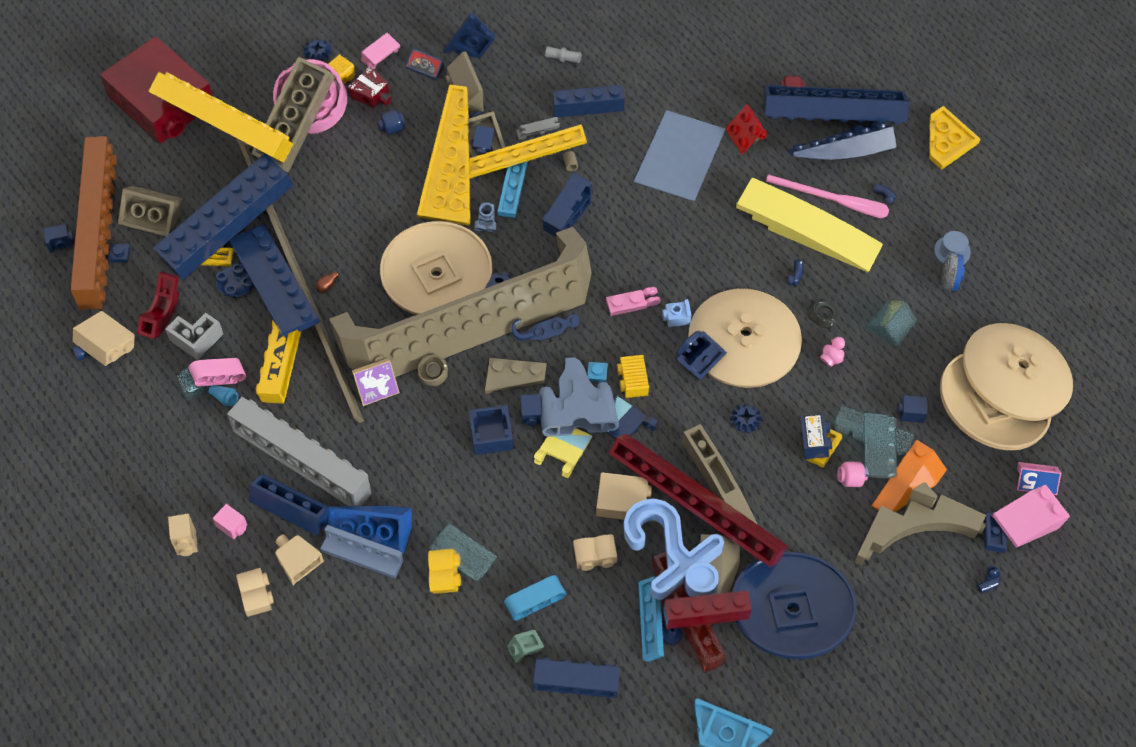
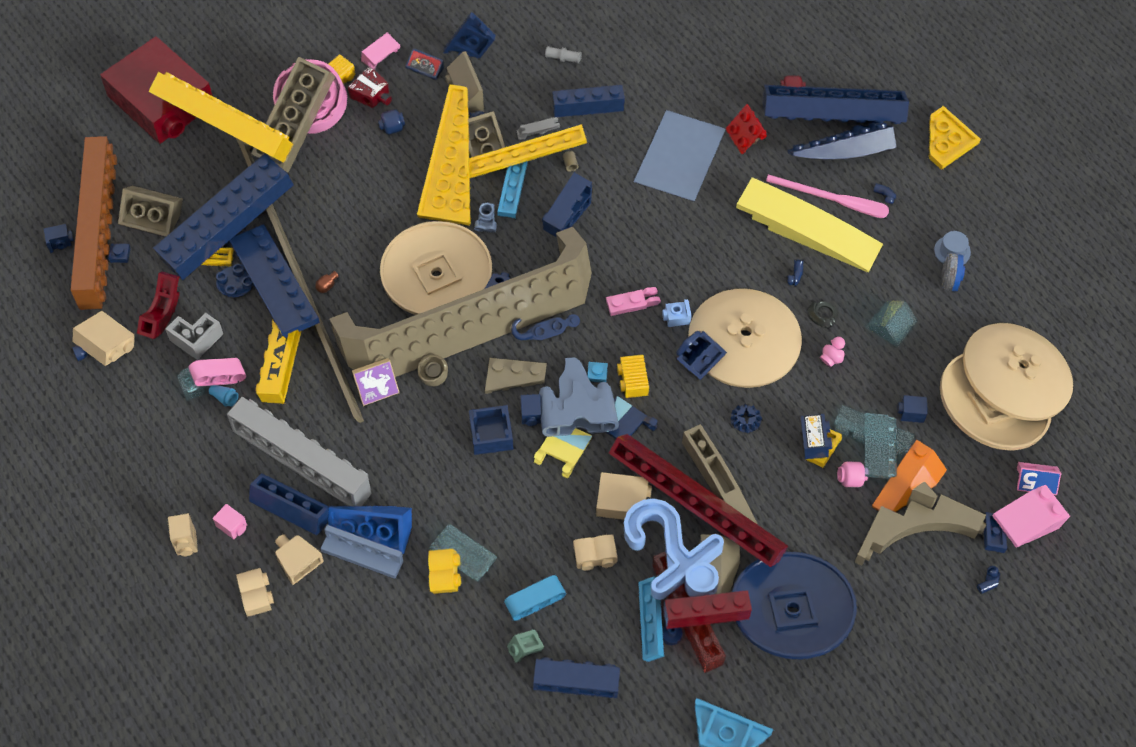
(322, 54): dark blue gear -> none
(483, 139): dark blue brick -> none

